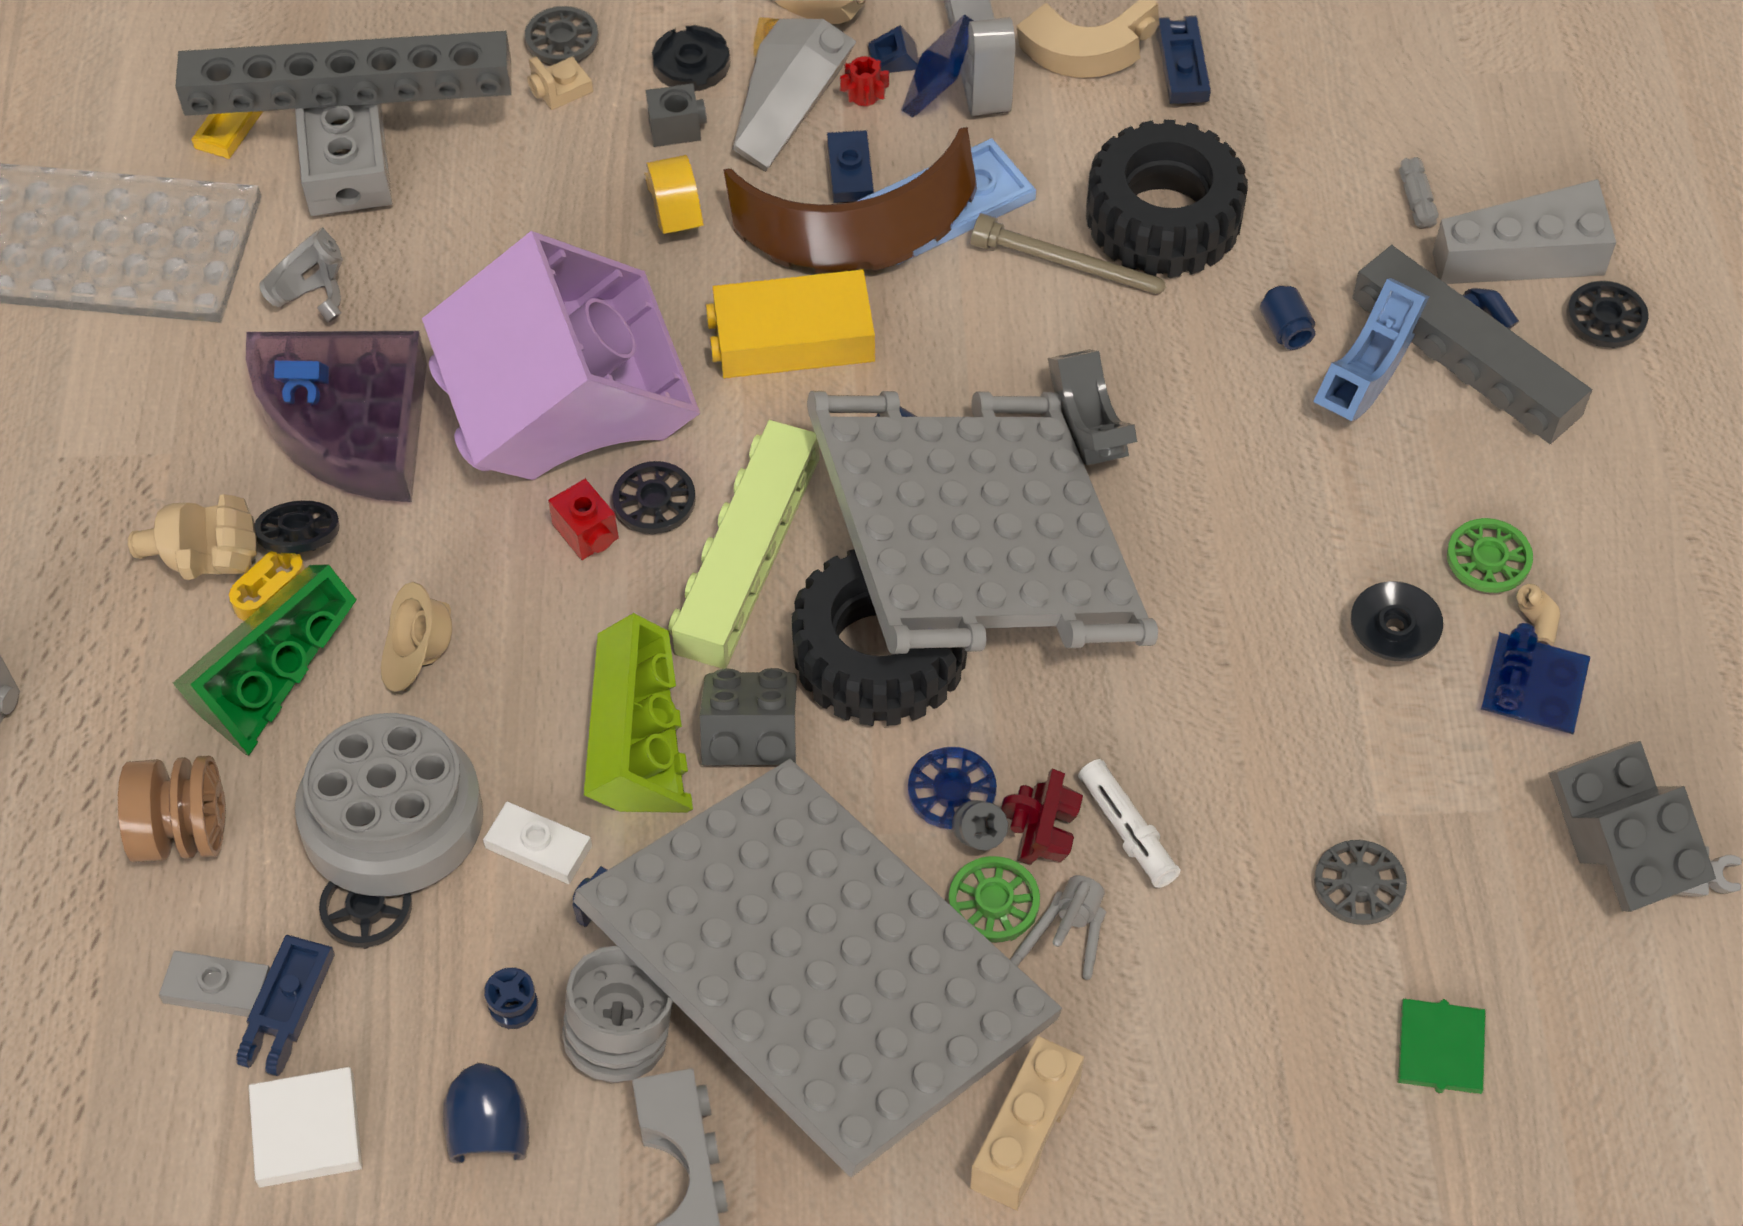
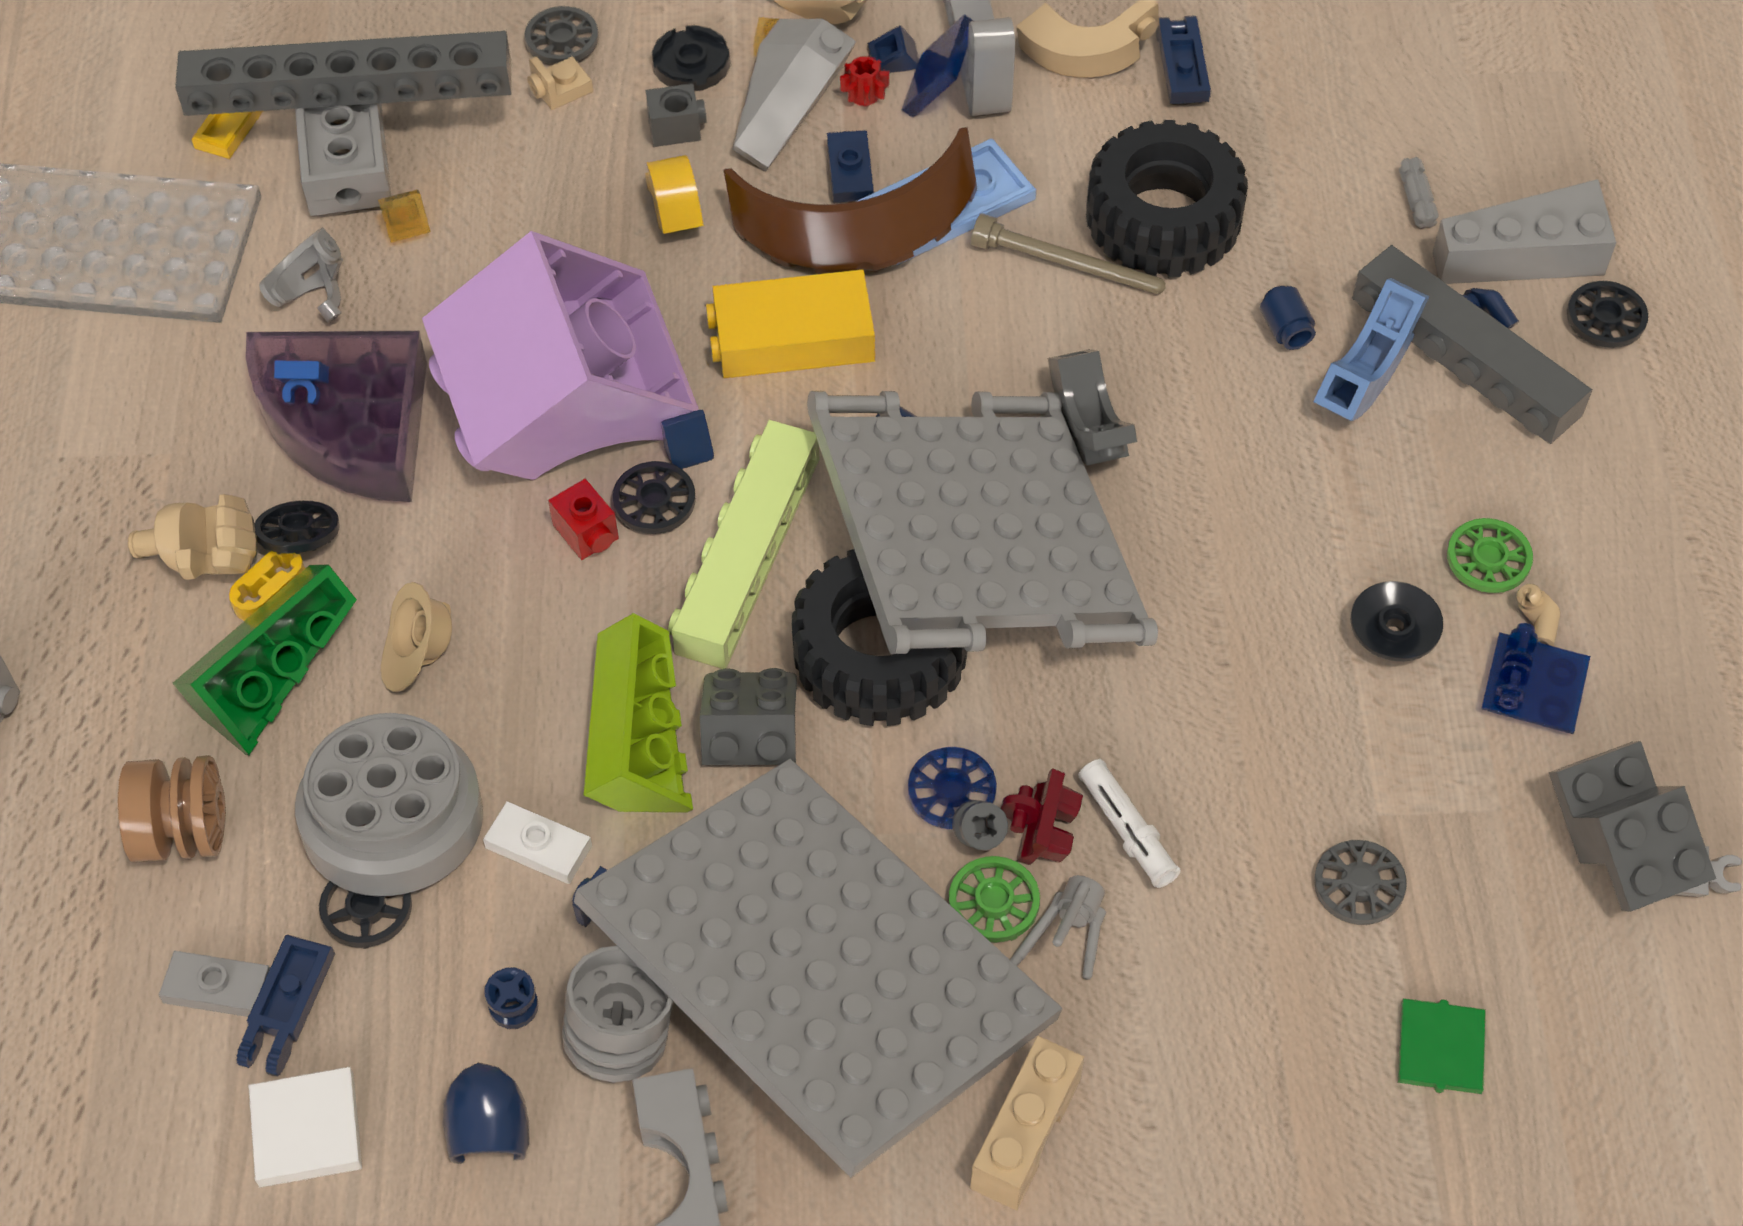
(404, 215): none -> clear yellow tile
(687, 439): none -> dark blue slope

